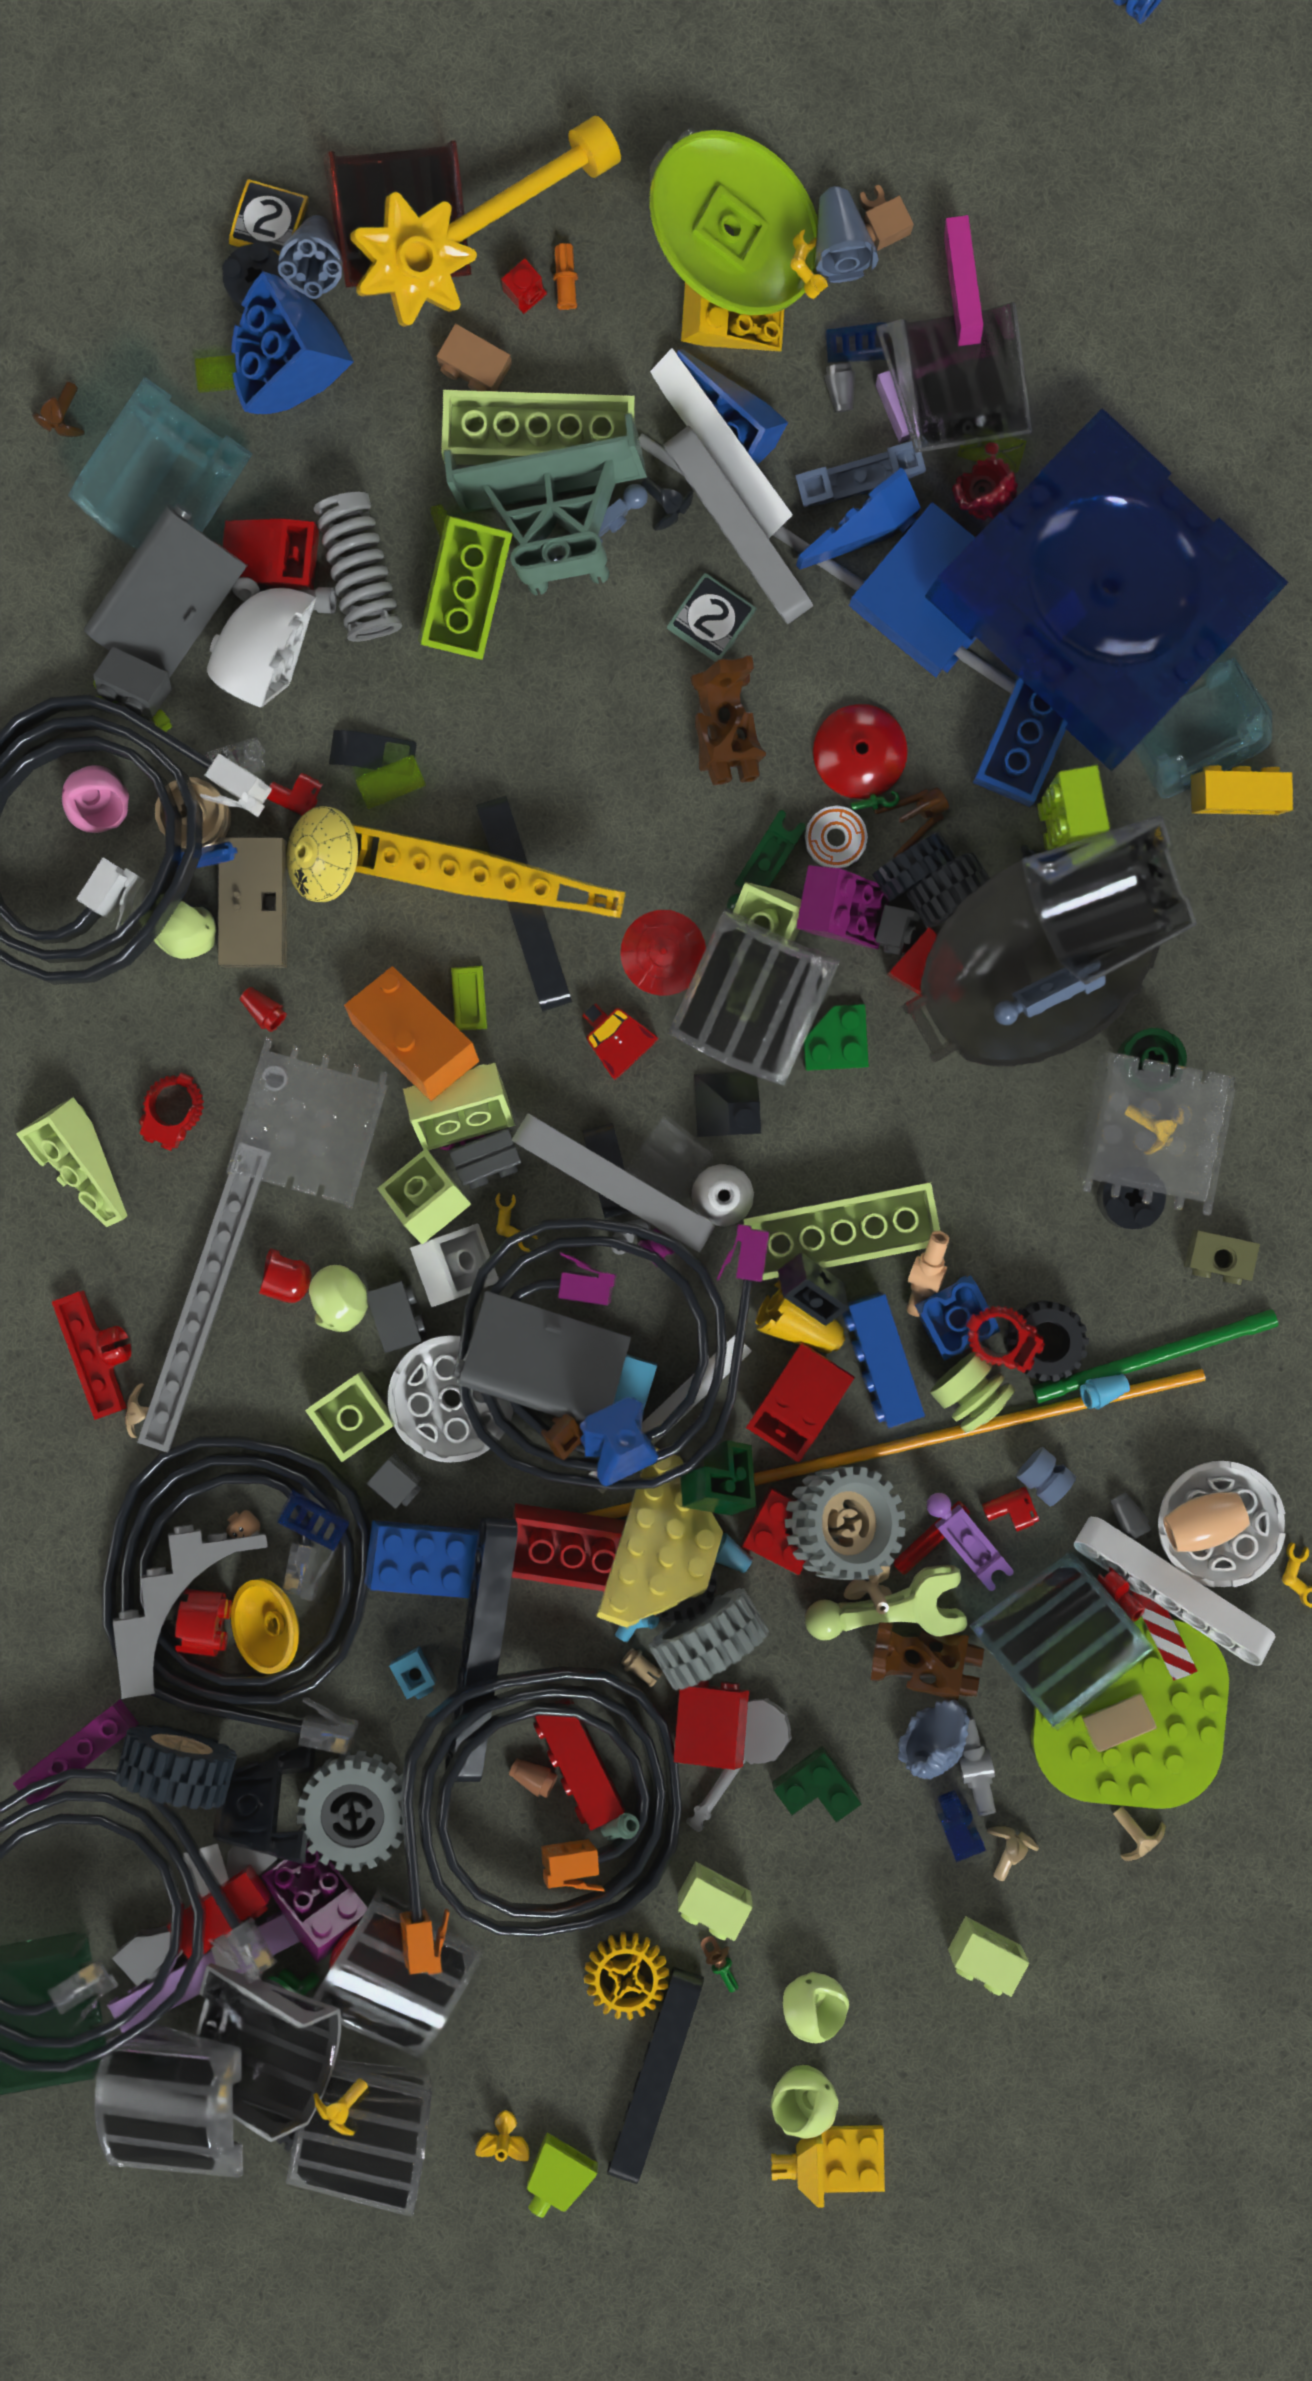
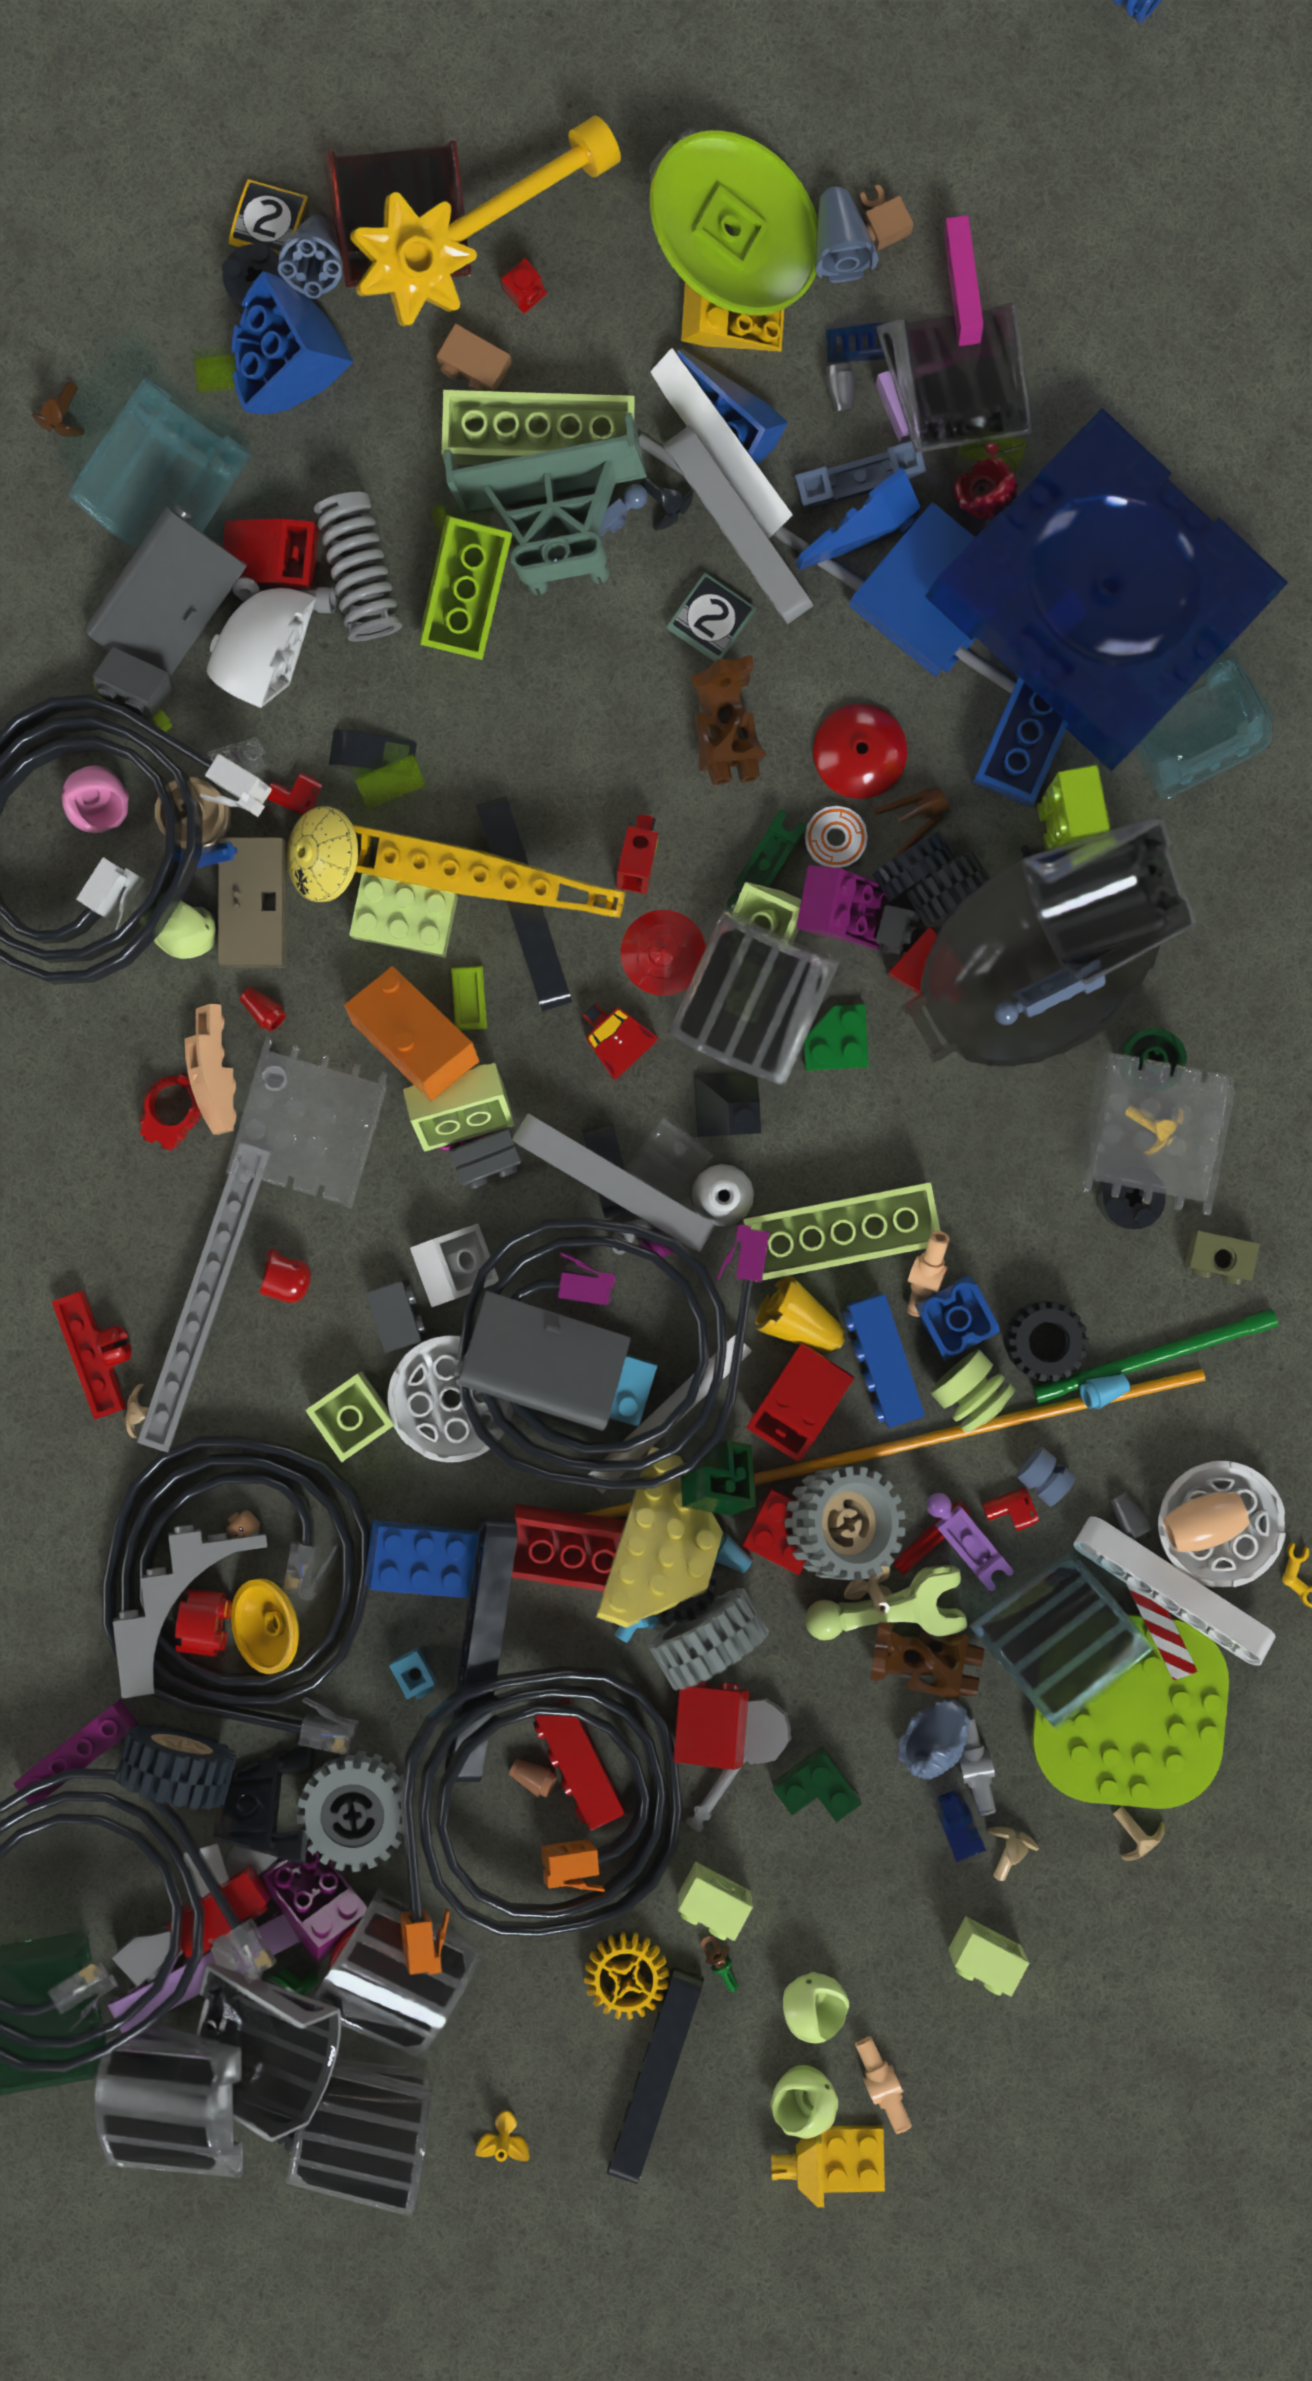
(72, 1147): yellowish green wedge -> none
(210, 1082): none -> light nougat slope
(307, 1531): clear blue slope -> none
(338, 1298): yellowish green piece -> none
(338, 2111): yellow plant -> none
(396, 1482): dark grey brick -> none
(403, 915): none -> yellowish green brick
(423, 1196): yellowish green brick -> none
(503, 1226): yellow arm -> none
(558, 2176): lime torso -> none
(563, 1436): reddish brown tile -> none
(565, 276): orange axle -> none
(618, 1440): blue piece -> none
(623, 1826): sand green pin -> none
(635, 863): none -> red torso
(640, 1666): tan pin -> none
(813, 282): yellow arm -> none
(813, 1289): black brick -> none
(875, 801): green hand -> none
(883, 2085): none -> light nougat pin
(1021, 1355): red piece -> none
(1119, 1723): tan slope -> none
(1120, 1592): red piece -> none
(1241, 791): yellow brick -> none

